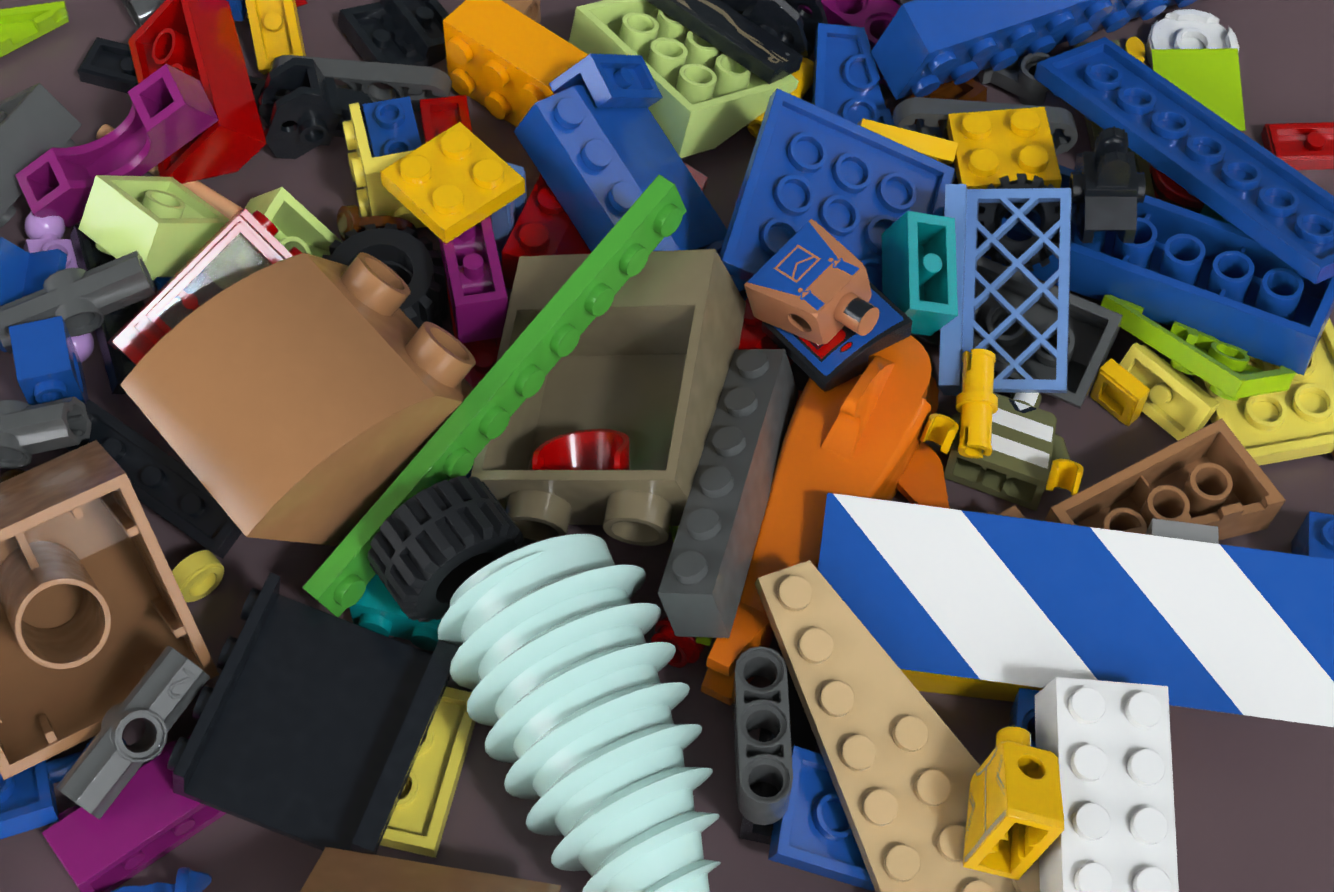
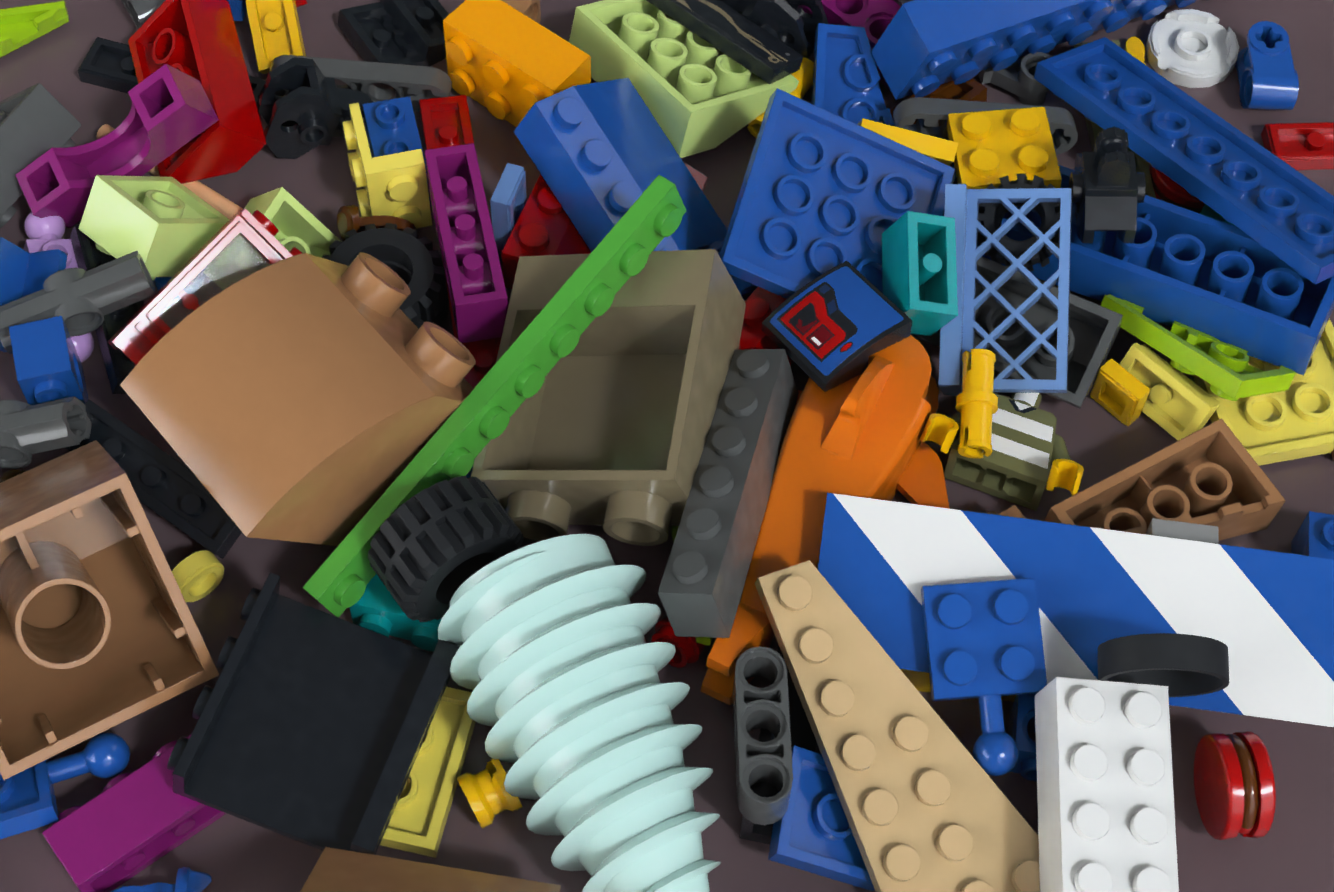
(107, 762): dark grey piece -> none
(452, 182): yellow plate -> none
(487, 792): none -> yellow wheel
(584, 451): red helmet -> none
(612, 81): blue panel -> none
(813, 288): nougat torso -> none
(985, 646): none -> blue plate
(1013, 806): yellow torso -> none
(1181, 661): none -> black tyre
(1206, 76): lime sticker -> none
(1234, 785): none -> red head
(1267, 69): none -> blue piece

